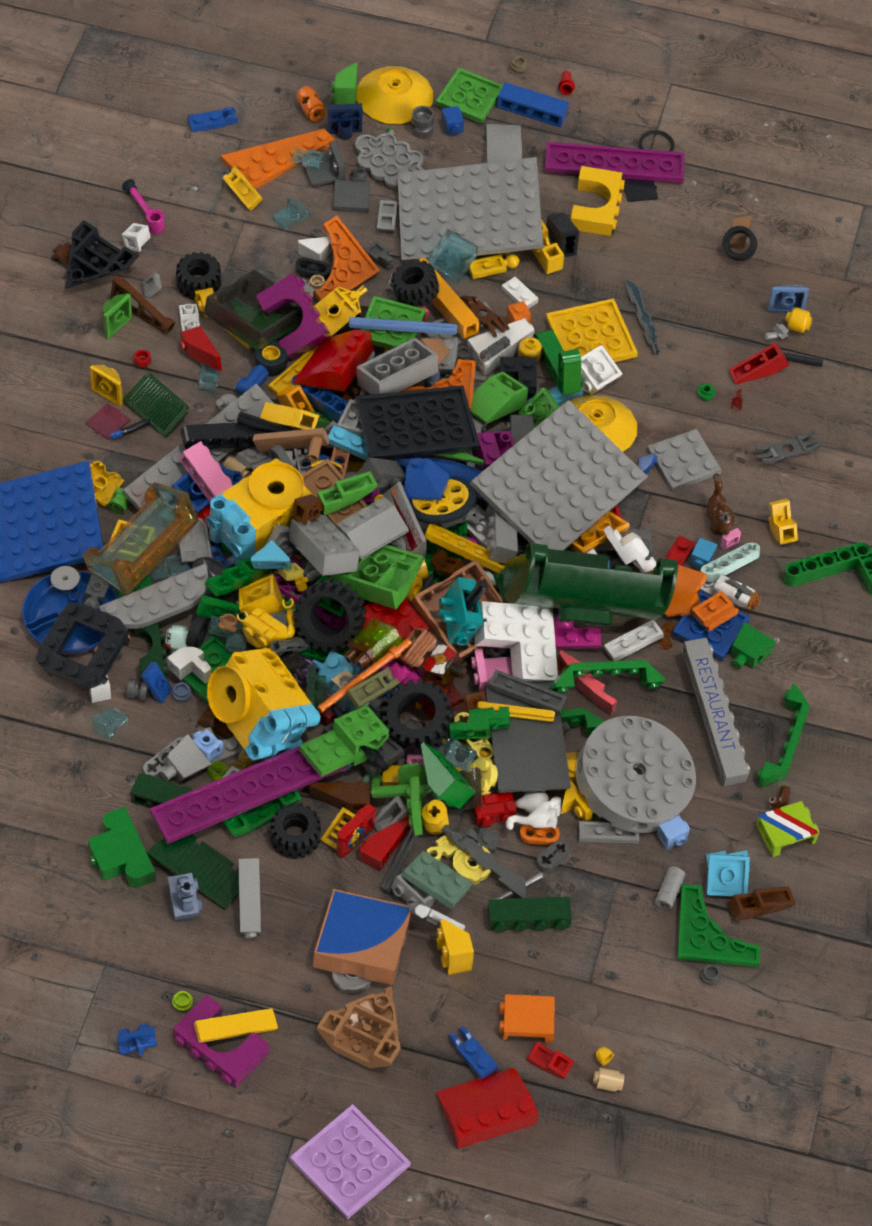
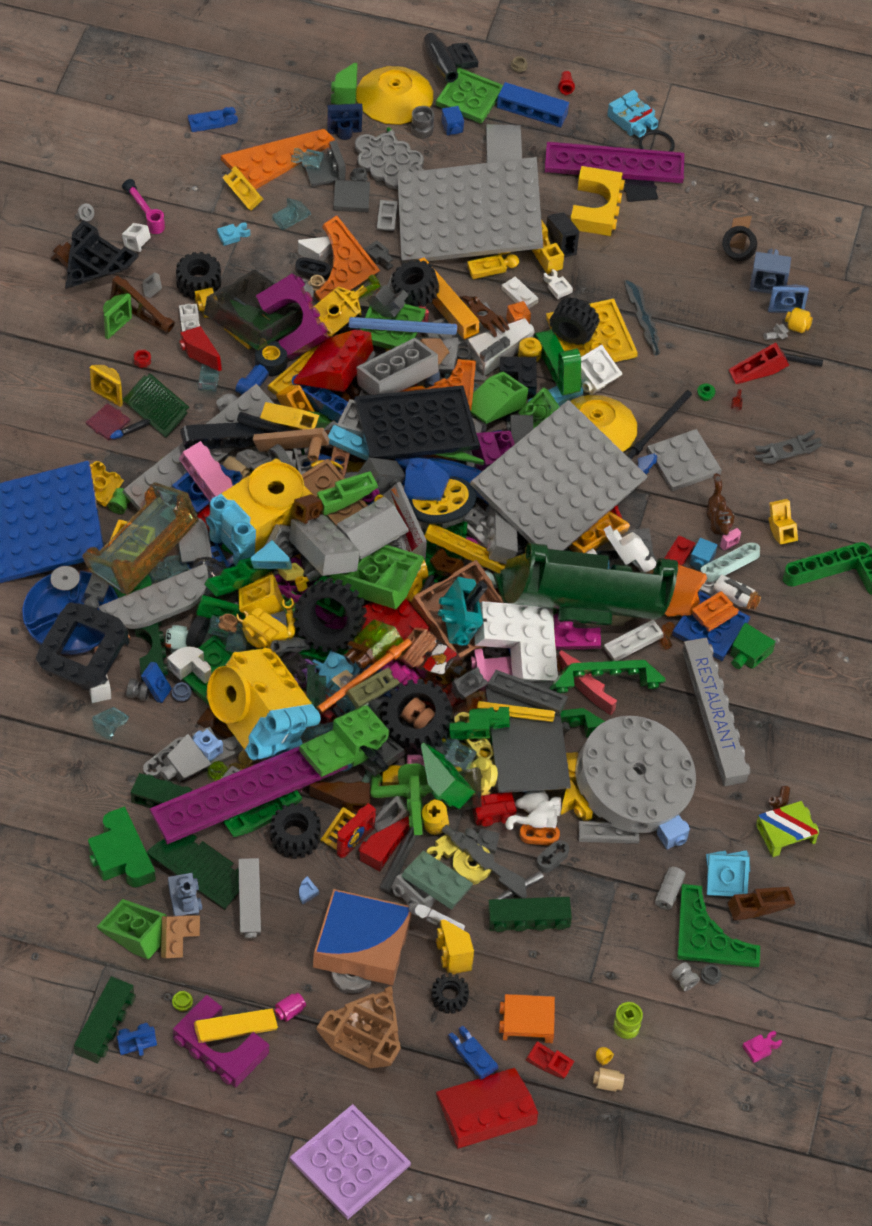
(85, 212): none -> light grey plate
(104, 1019): none -> dark green brick
(134, 928): none -> bright green slope
(174, 930): none -> medium nougat plate
(232, 234): none -> medium azure plate
(289, 1007): none -> dark pink brick
(307, 890): none -> light blue tile
(311, 103): orange piece -> none
(316, 731): none -> clear light blue pin
(375, 284): none -> clear neon green plant
(387, 302): none -> dark grey brick
(413, 709): none -> nougat wheel
(447, 58): none -> black plate
(450, 982): none -> black tyre
(453, 255): clear light blue brick -> none
(468, 684): none -> flat silver hips
(558, 286): none -> white plate
(574, 321): none -> black tyre
(628, 1020): none -> lime wheel
(632, 114): none -> medium azure hips
(637, 447): none -> black bar
(685, 976): none -> light grey wheel
(759, 1048): none -> dark pink plate
(769, 271): none -> sand blue brick
(774, 773): green slope -> none

